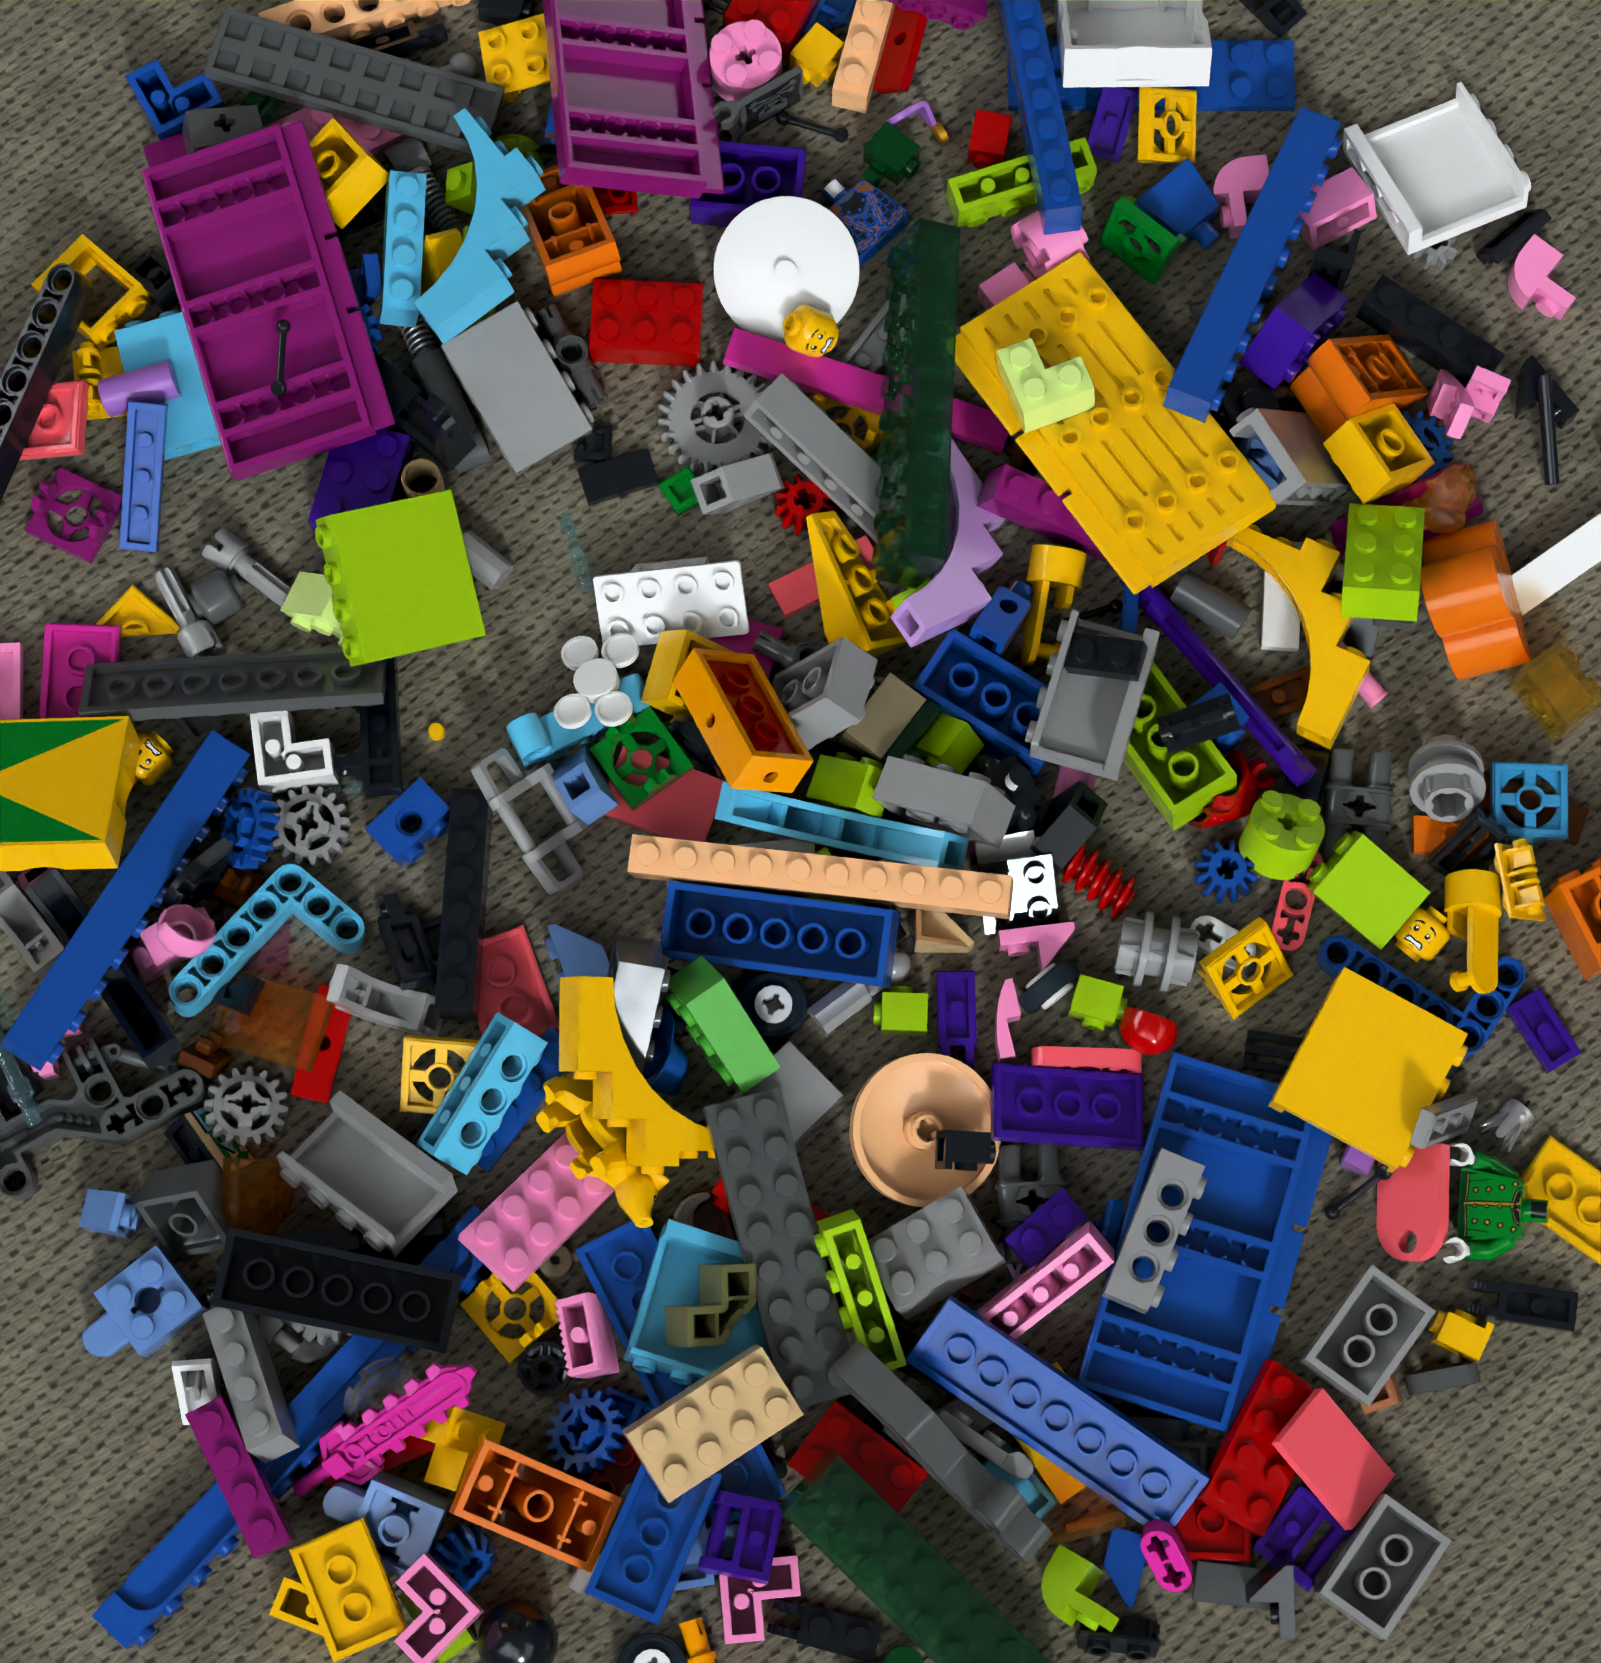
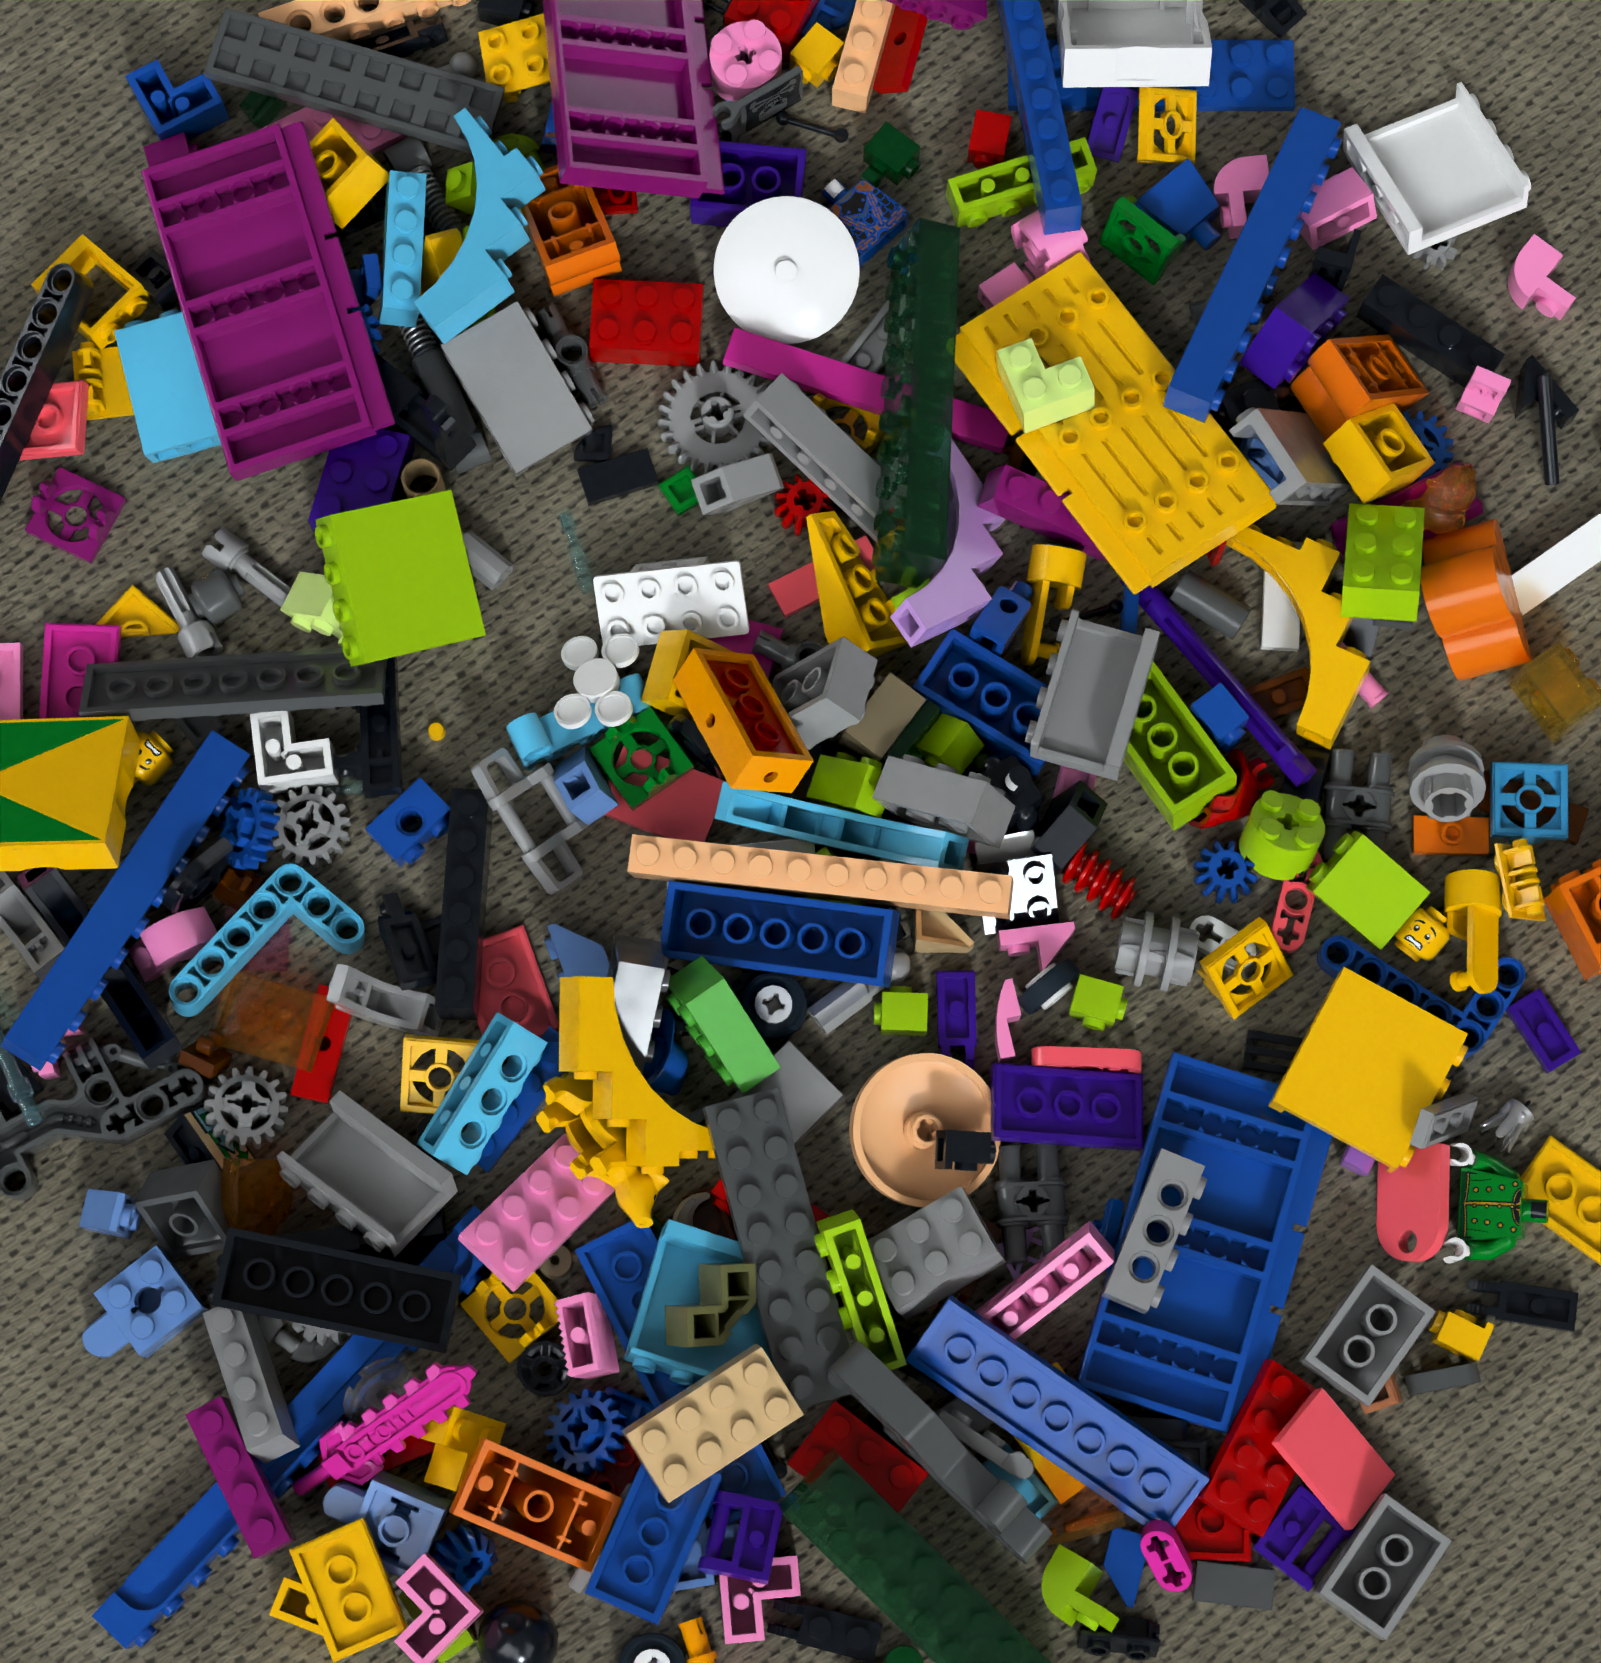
(143, 476): plate -> none
(148, 383): medium lavender brick -> none
(185, 931): bright pink hair -> none
(196, 1383): white slope -> none
(217, 125): dark grey brick -> none
(240, 994): black tile -> none
(278, 388): black hinge -> none
(810, 331): yellow head -> none
(927, 115): medium lavender piece -> none
(1045, 1228): dark purple plate -> none
(1105, 657): black plate -> none
(1147, 1031): red hair -> none
(1198, 723): black hinge -> none
(1276, 1586): slope -> none
(1333, 1211): black hinge -> none
(1450, 403): bright pink slope -> none
(1486, 824): black tile -> none
(1513, 236): black tile -> none

